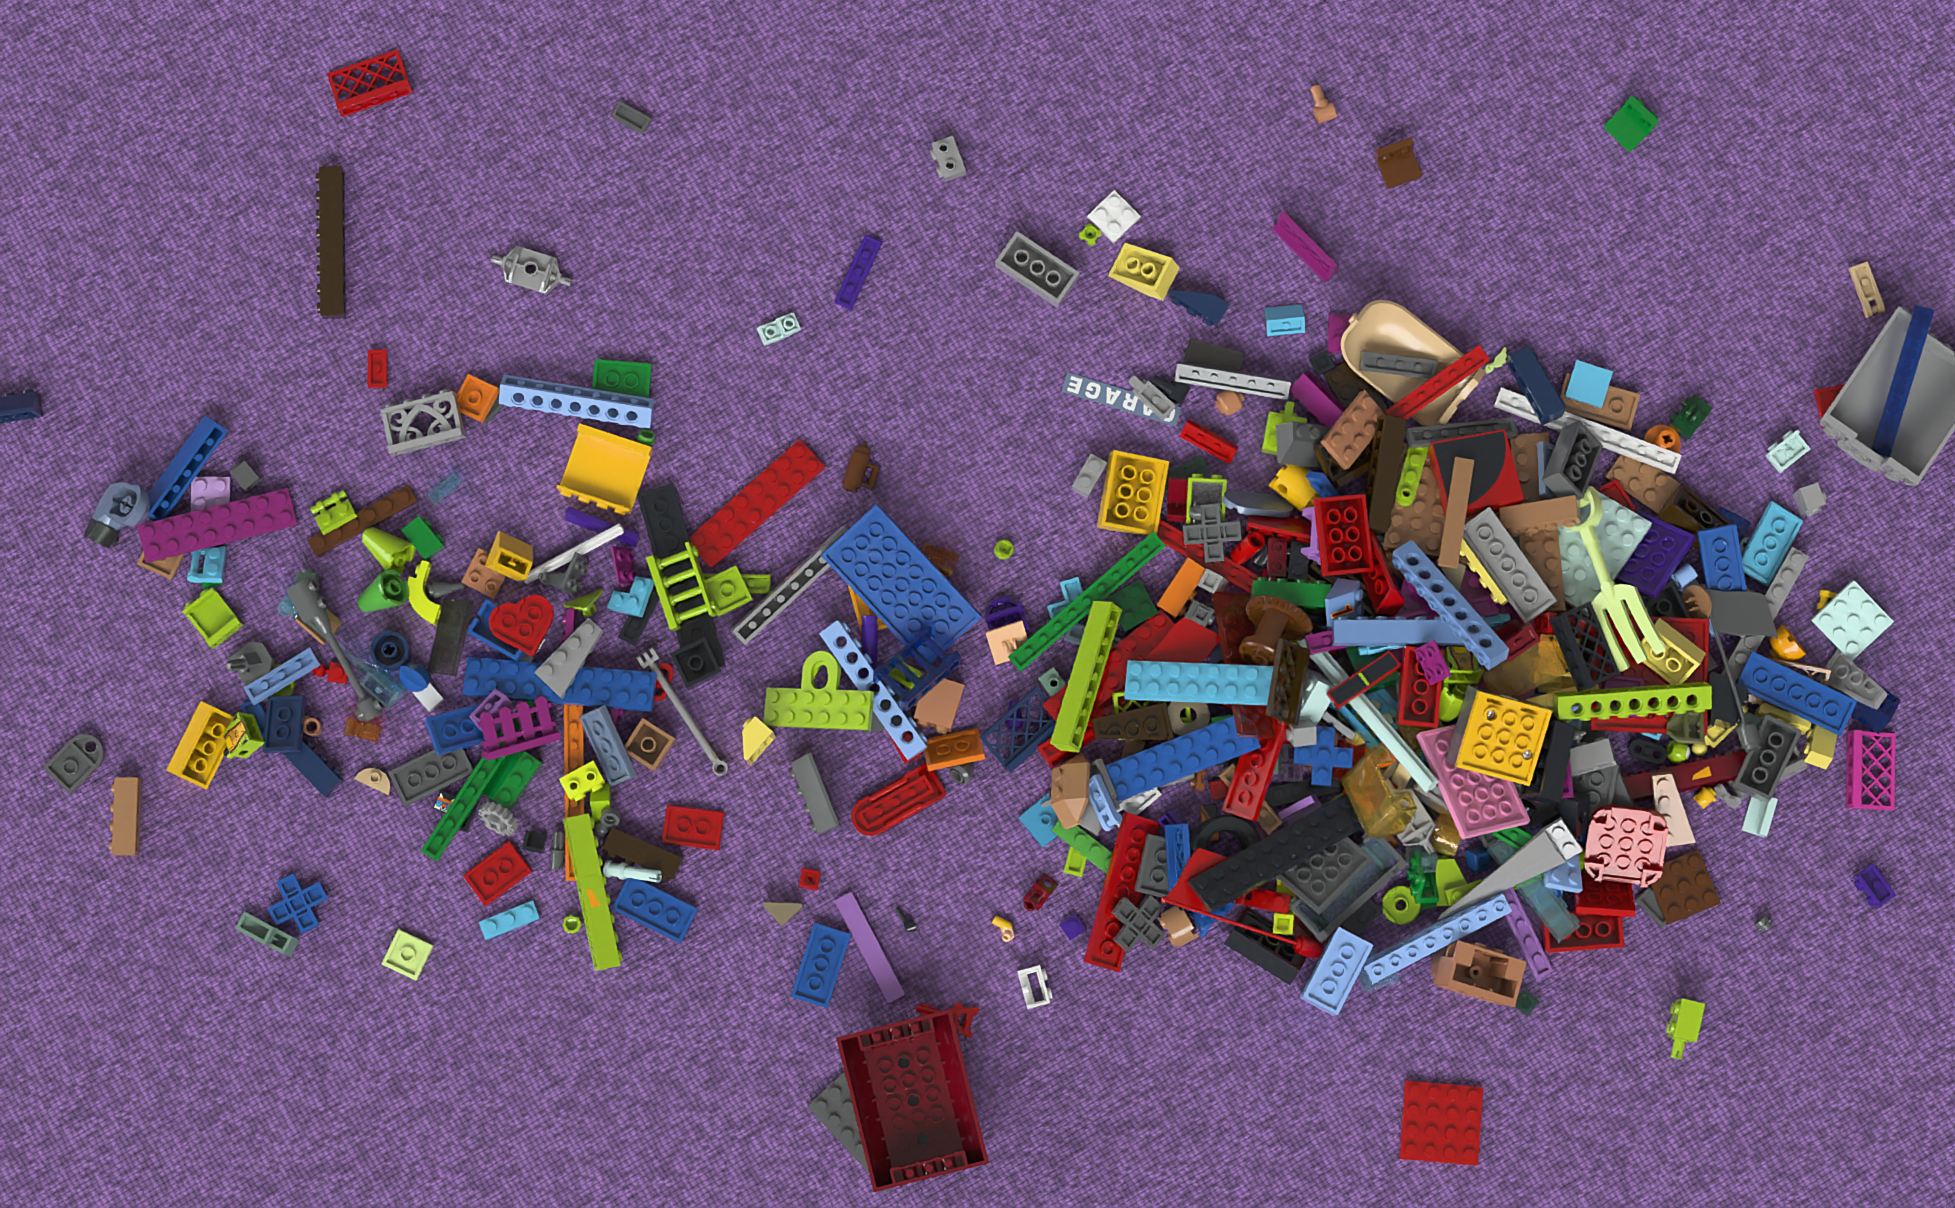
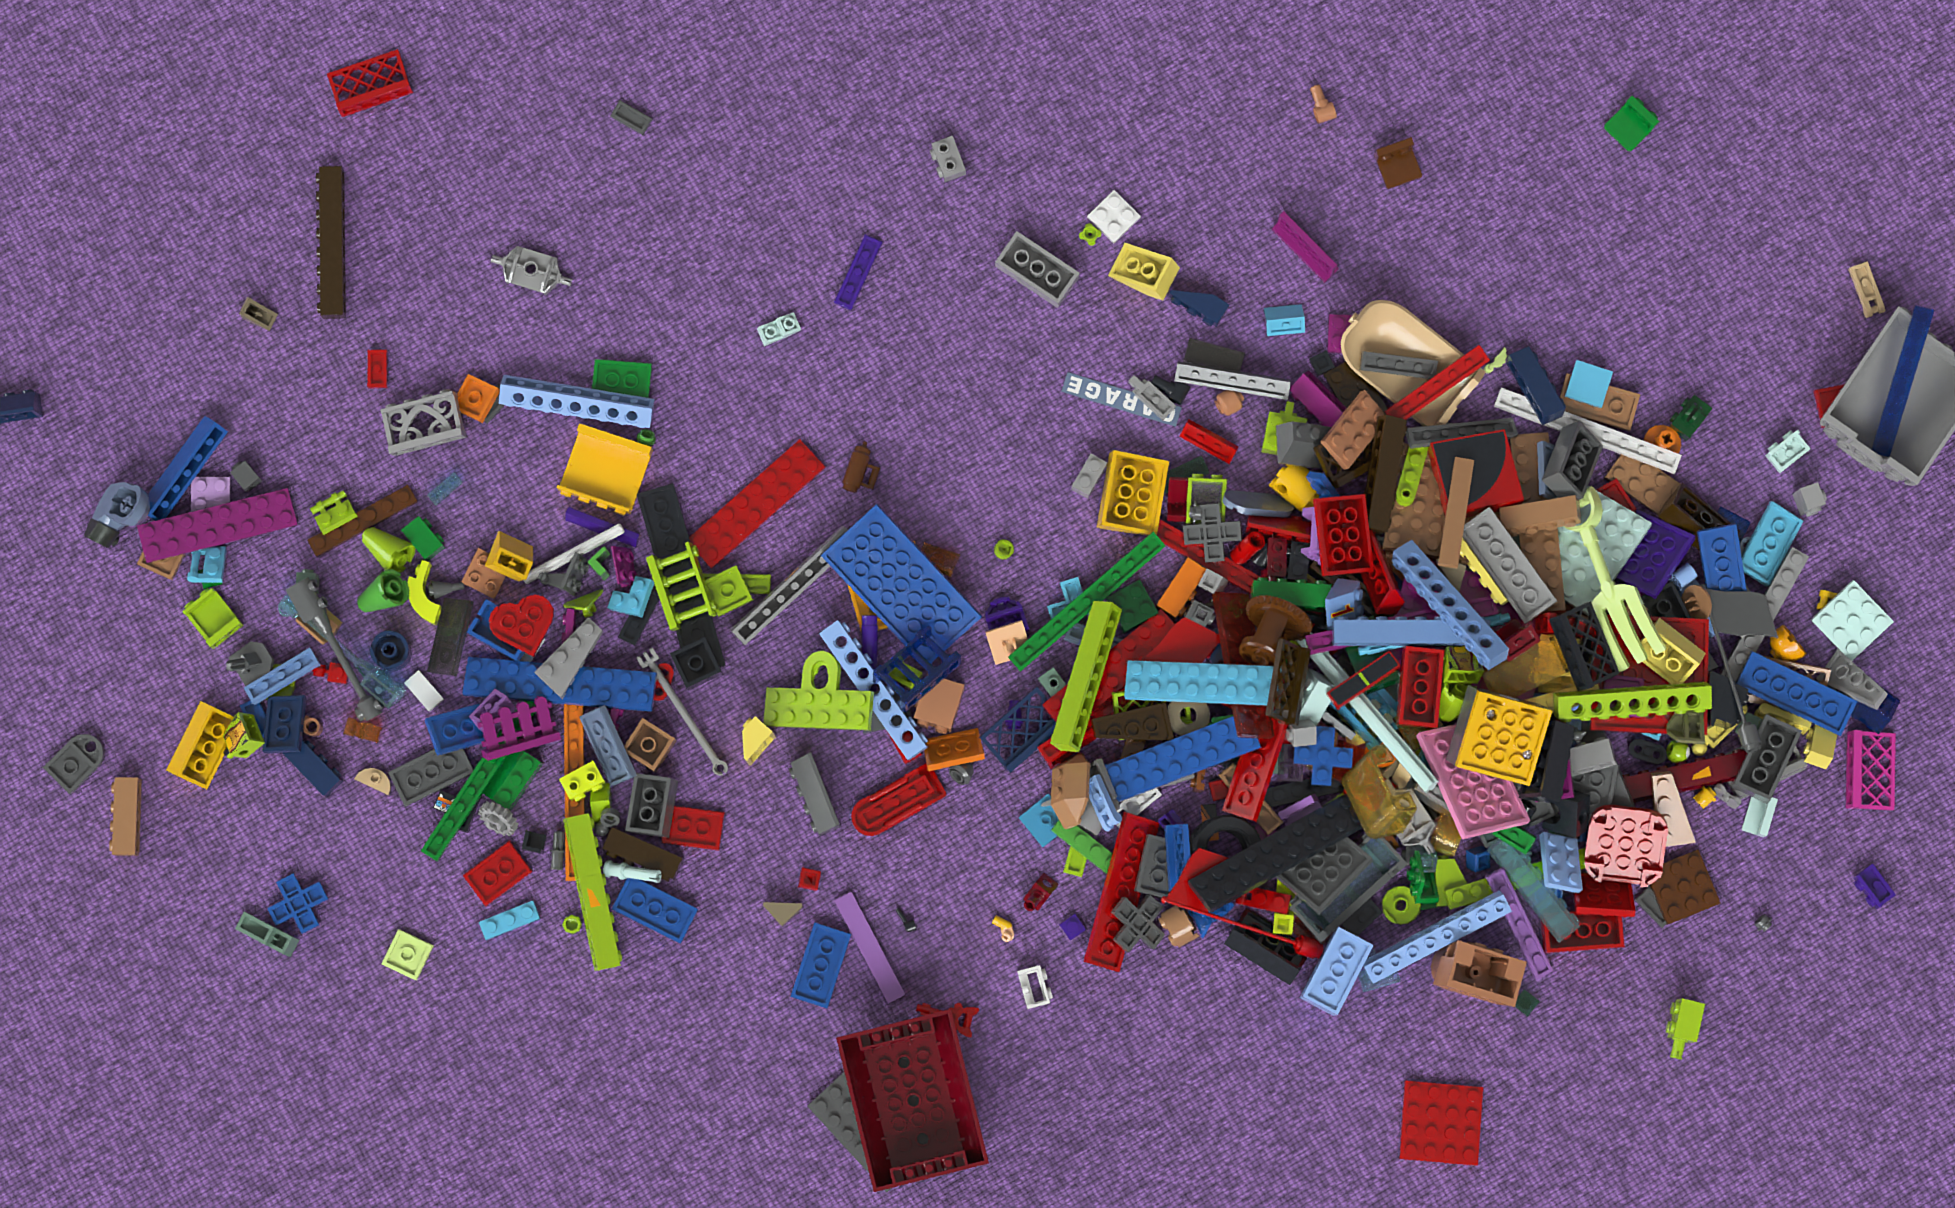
(257, 314): none -> dark tan slope
(414, 677): blue piece -> none
(596, 560): none -> bright green panel
(651, 805): none -> dark grey brick
(1432, 662): magenta hinge -> none
(1543, 852): light grey plate -> none

